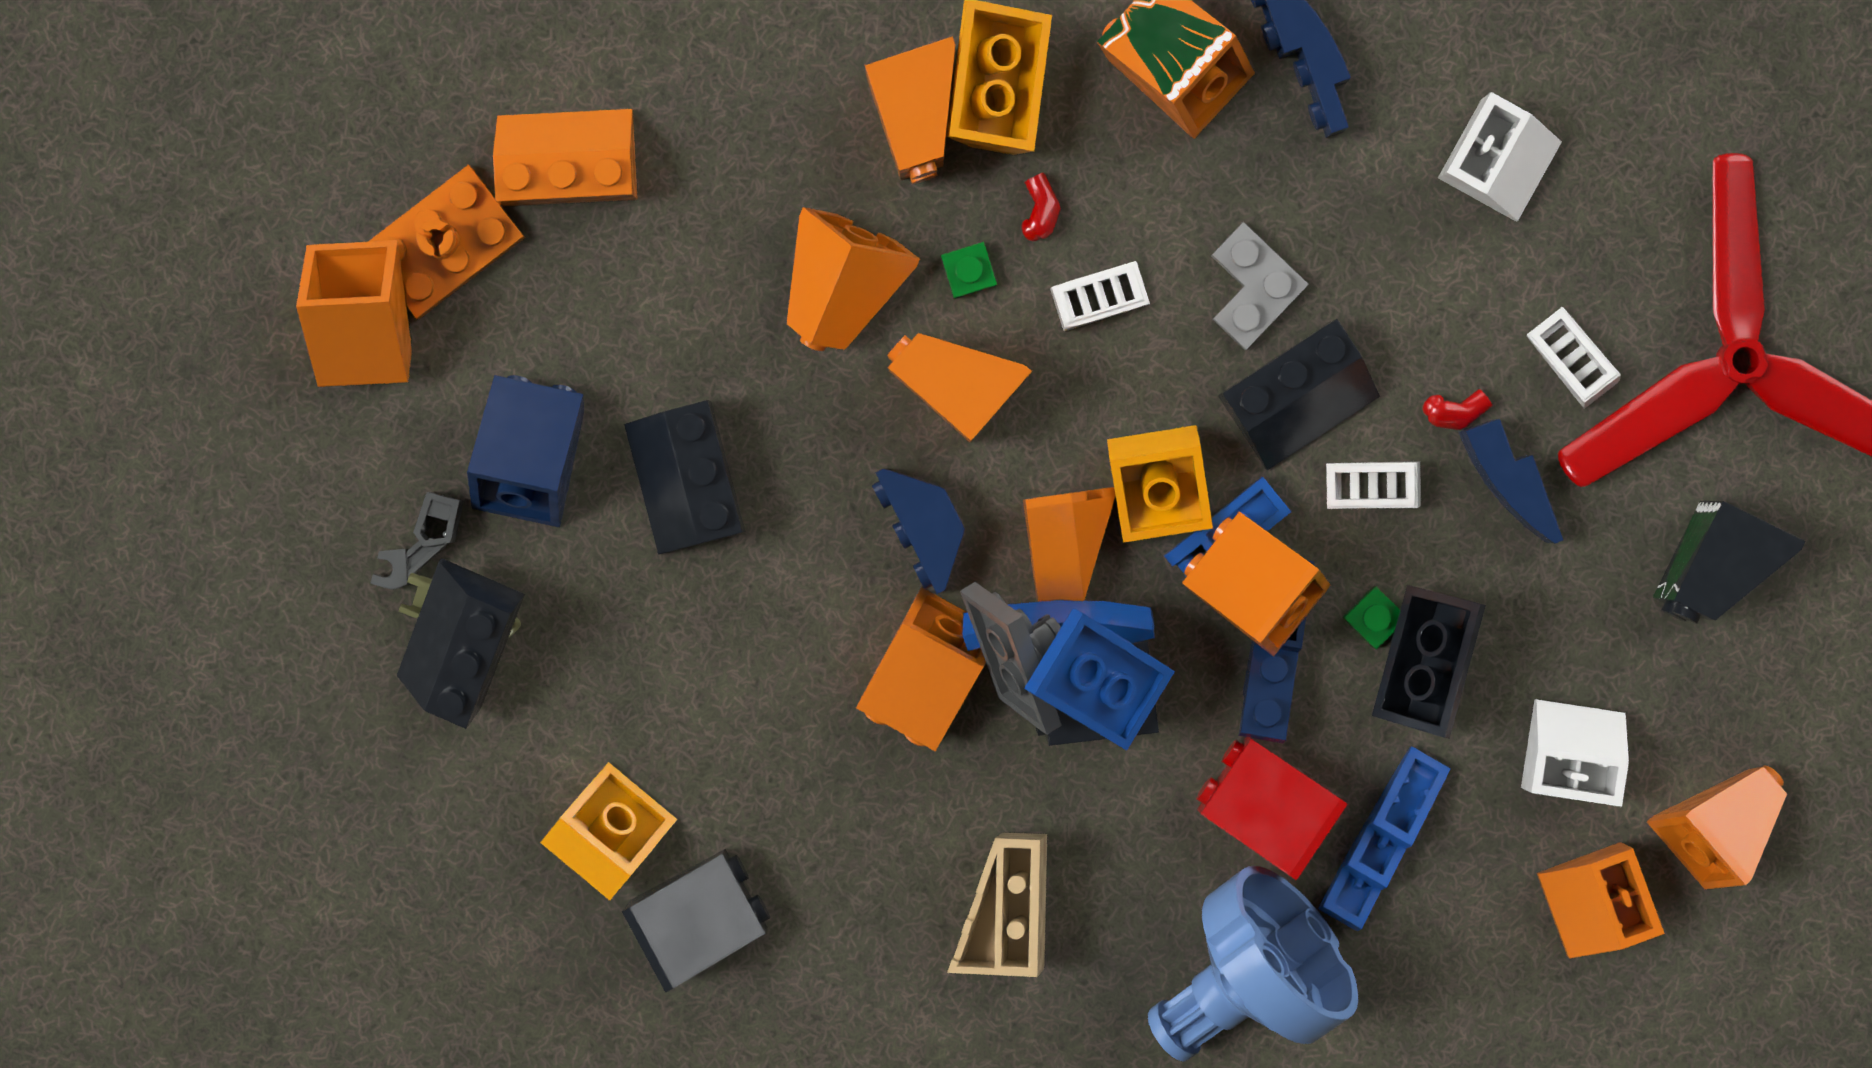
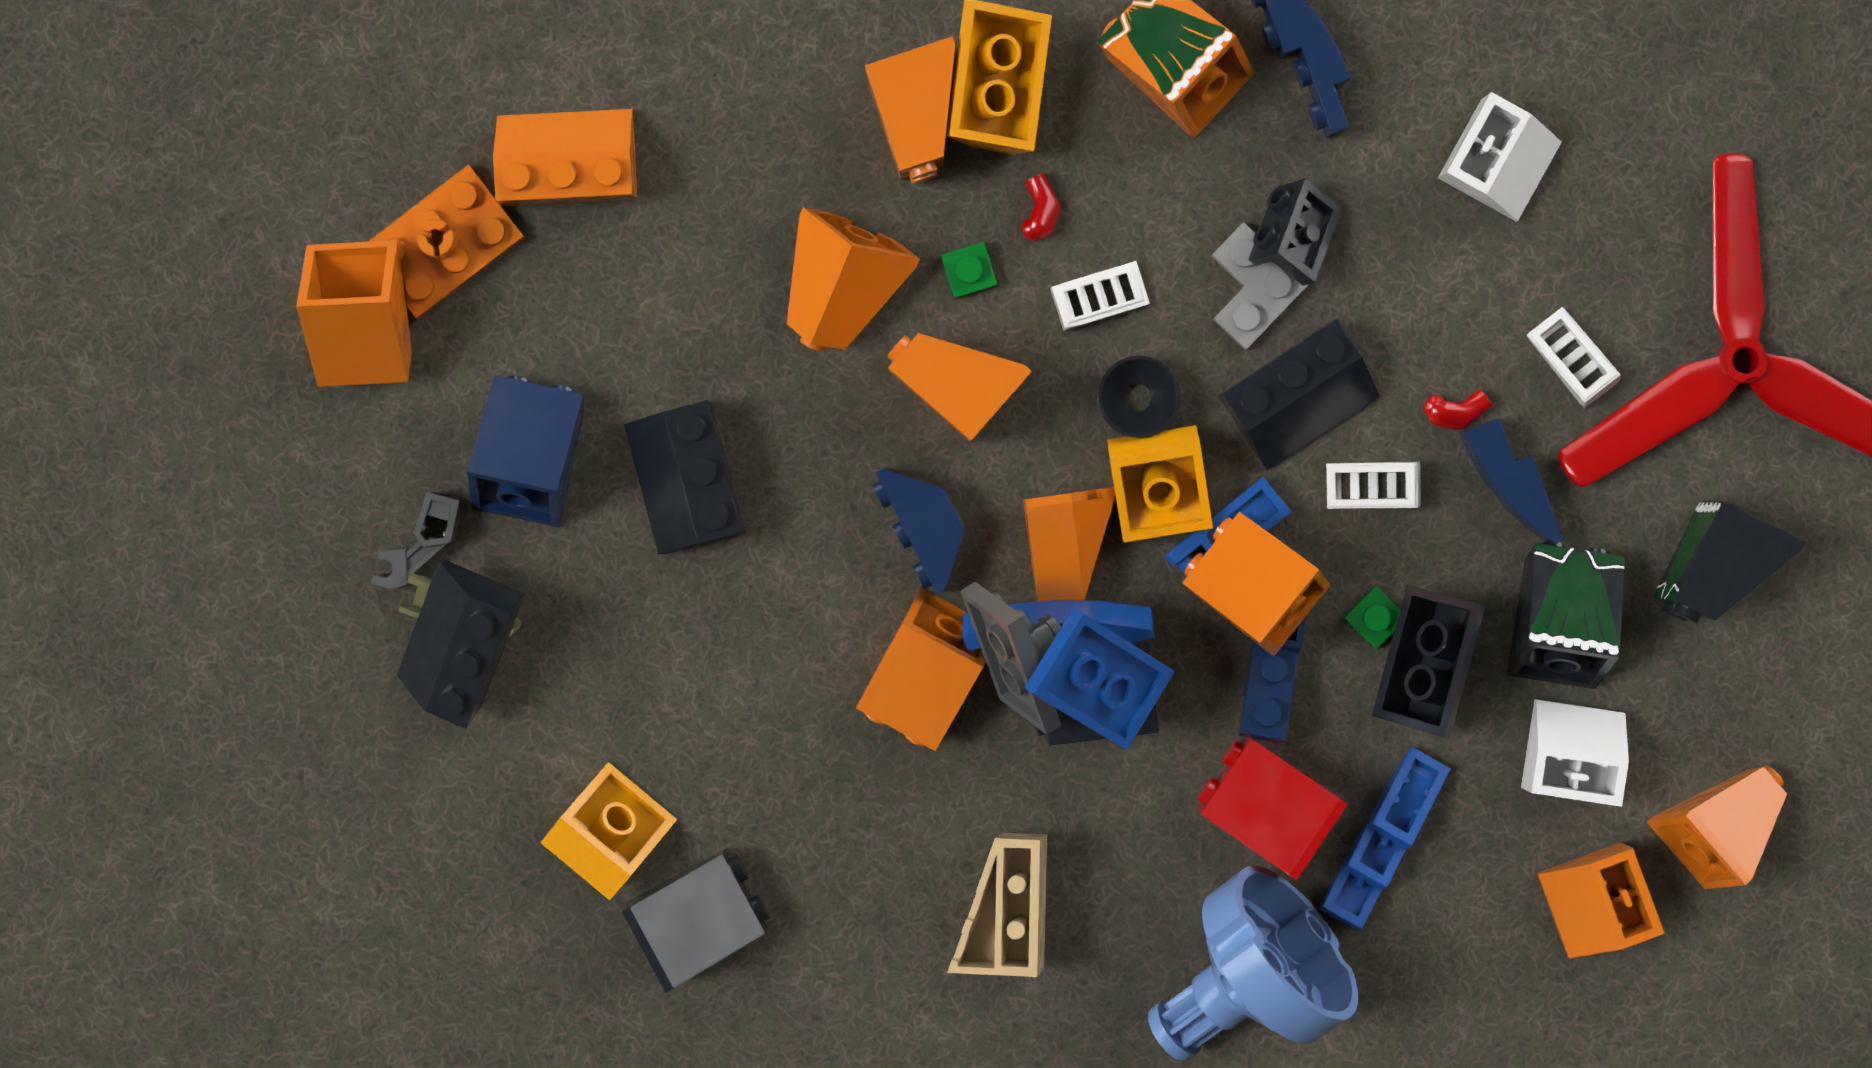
(1162, 388): none -> black piece
(1296, 230): none -> black bracket
(1568, 615): none -> slope

